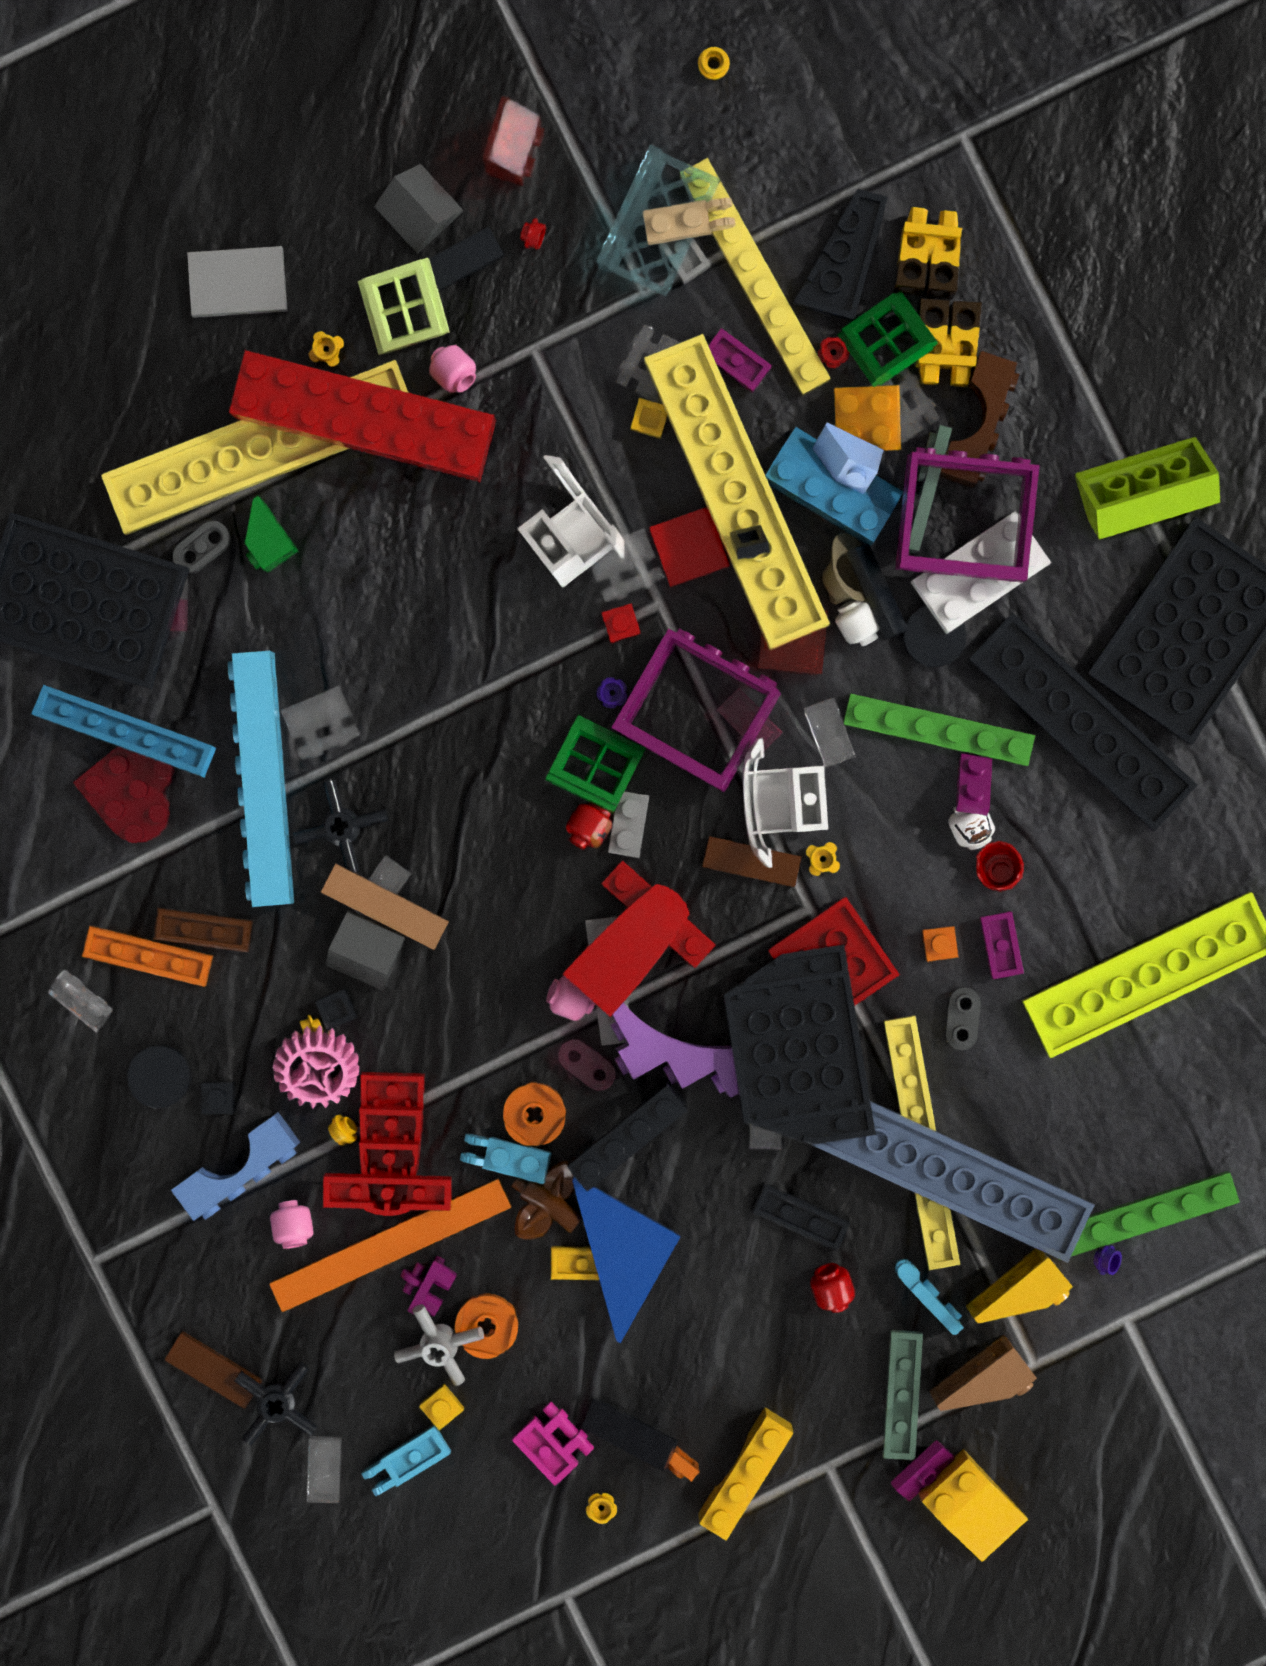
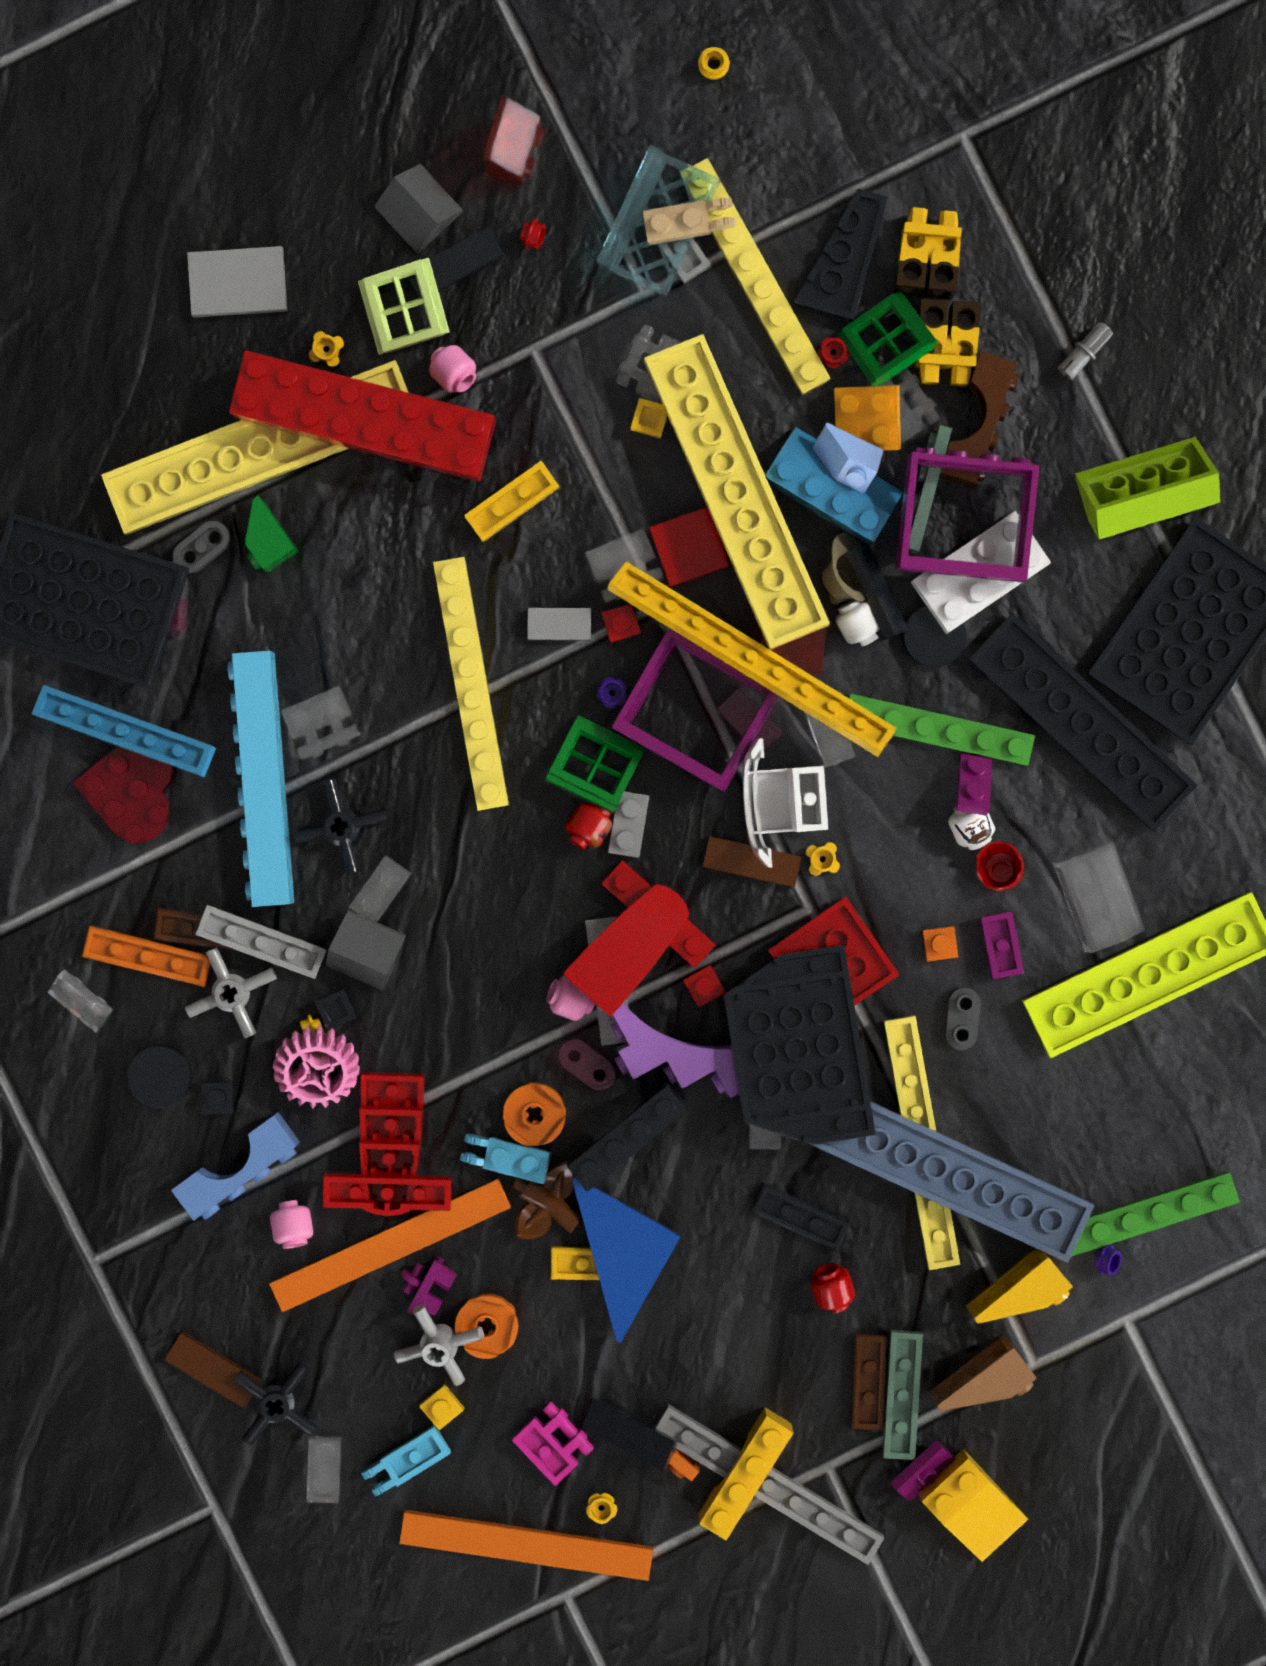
(219, 999): none -> light grey bar
(260, 941): none -> light grey plate
(343, 1130): yellow plate -> none
(384, 906): medium nougat tile -> none
(471, 683): none -> light yellow plate
(512, 501): none -> yellow plate
(526, 1545): none -> orange tile
(559, 624): none -> light grey tile
(573, 536): white piece -> none
(704, 985): none -> red plate
(738, 360): magenta plate -> none
(749, 542): black plate -> none
(752, 659): none -> yellow plate
(777, 1488): none -> light grey plate
(868, 1381): none -> reddish brown tile
(928, 1295): medium azure hinge -> none
(1085, 351): none -> light grey axle
(1099, 897): none -> clear slope

